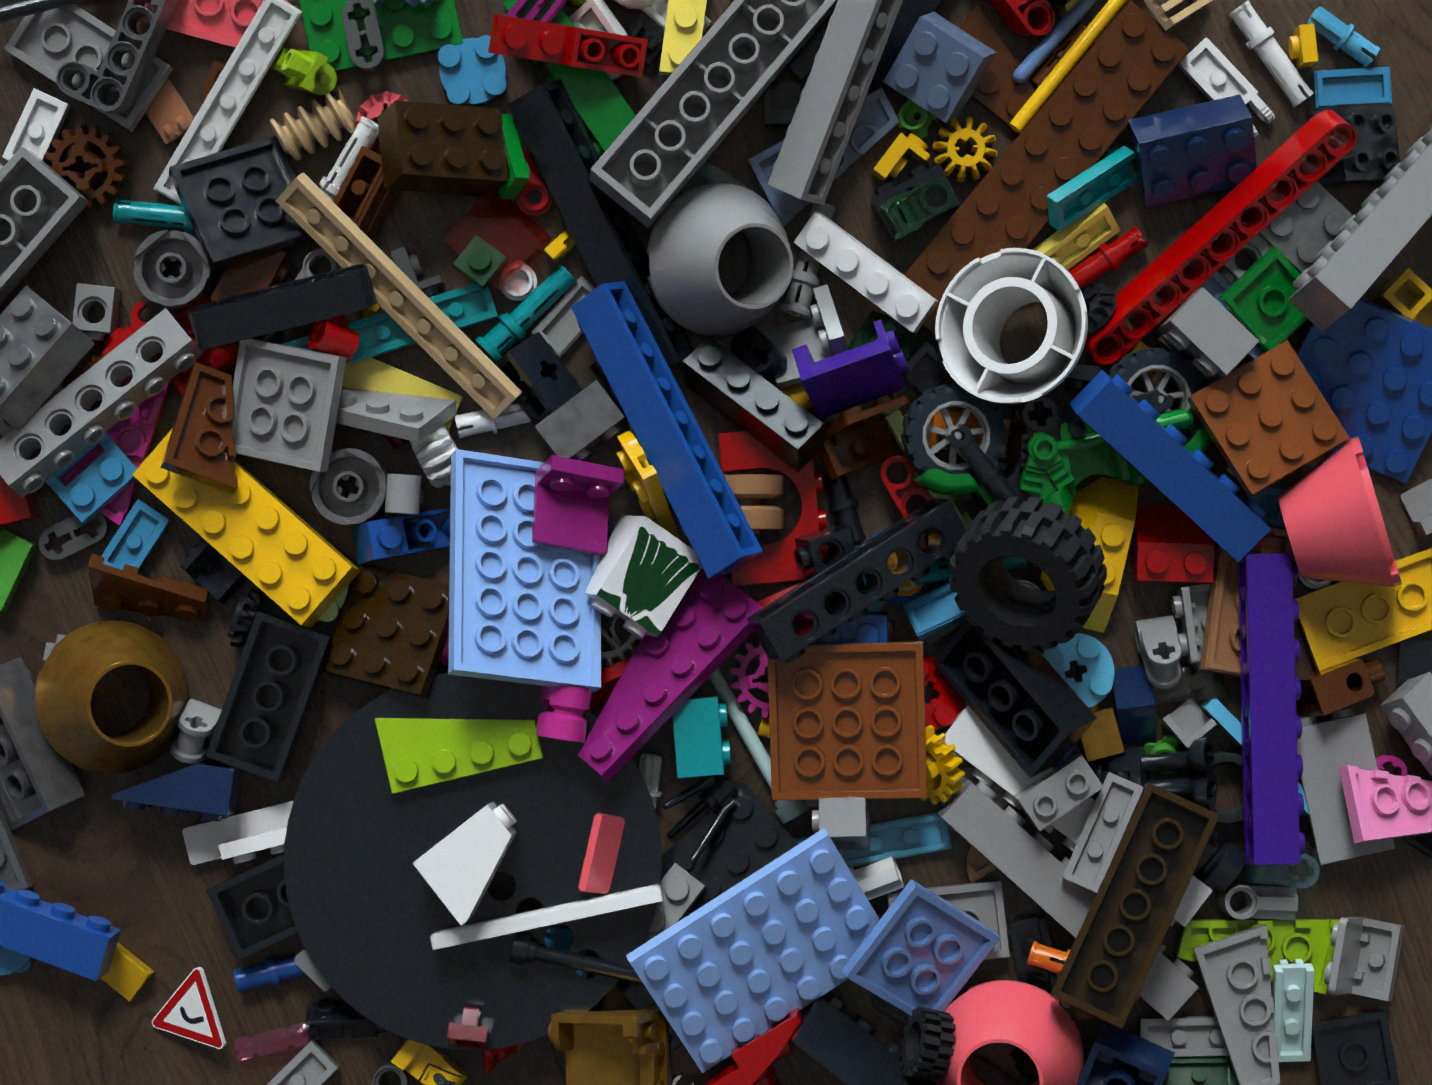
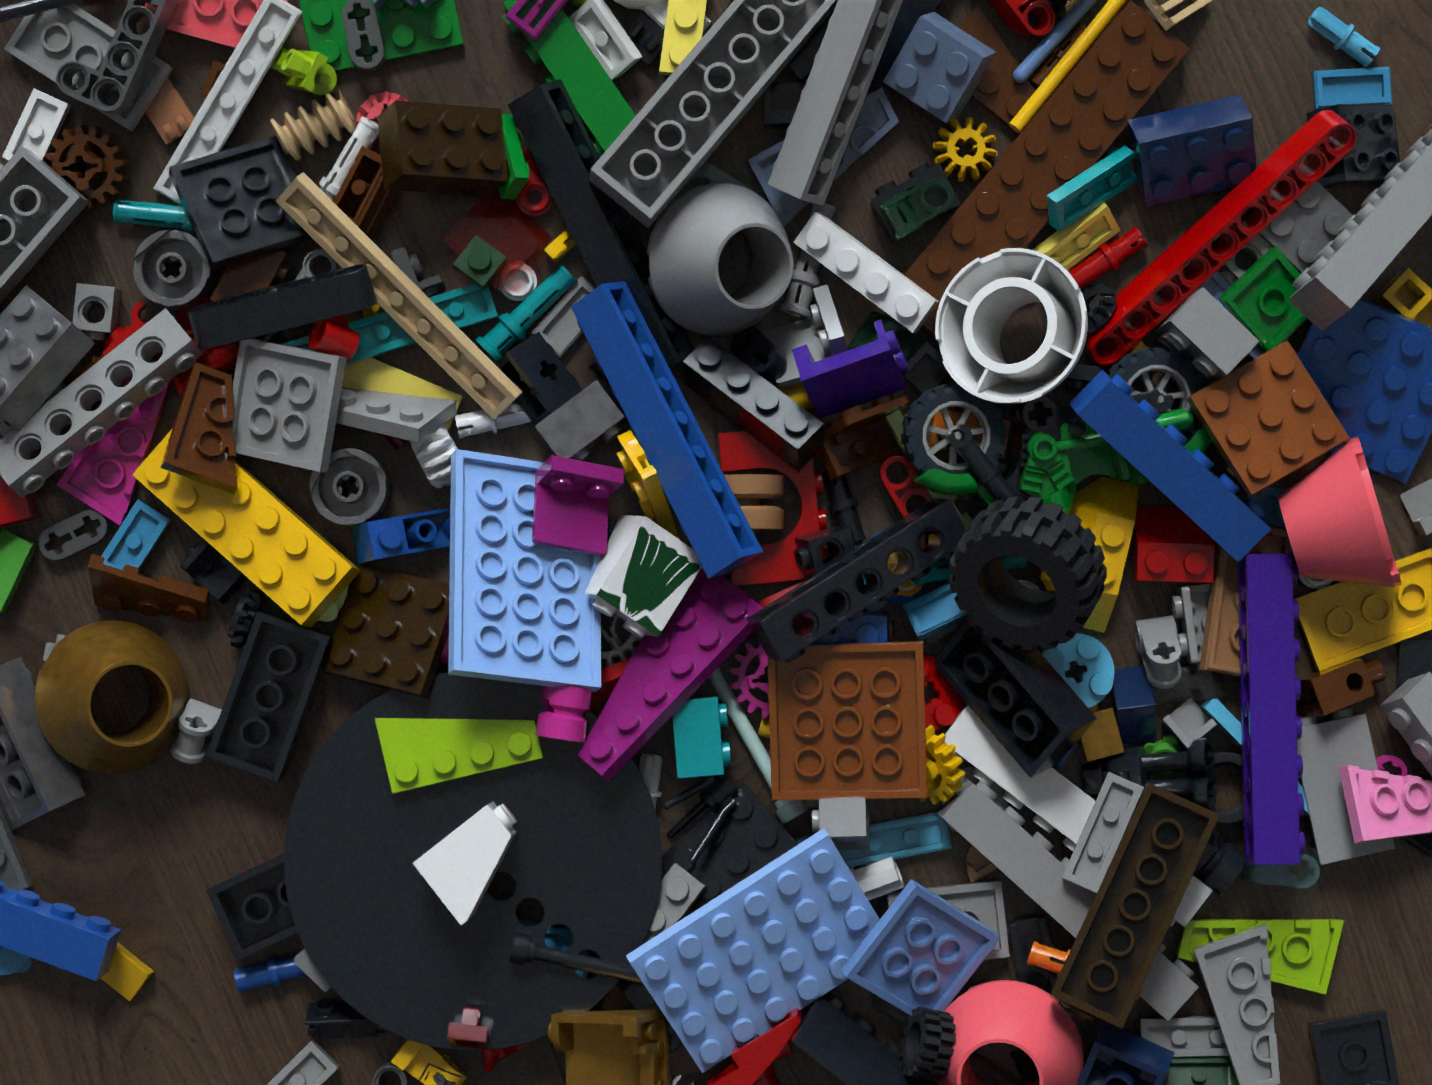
(97, 483): dark azure plate -> none
(192, 1012): piece -> none
(204, 787): dark blue slope -> none
(239, 835): white bracket -> none
(271, 1041): clear pink axle -> none
(404, 494): light grey piece -> none
(471, 72): dark azure piece -> none
(546, 916): white tile -> none
(567, 45): red slope -> none
(601, 853): coral slope -> none
(893, 159): yellow bracket -> none
(907, 119): bright green plate -> none
(1058, 791): light grey brick -> none
(1220, 79): white hinge -> none
(1261, 902): light grey piece -> none
(1270, 52): white pin -> none
(1293, 1009): light aqua hinge -> none
(1303, 46): yellow plate -> none
(1364, 958): light grey bracket -> none

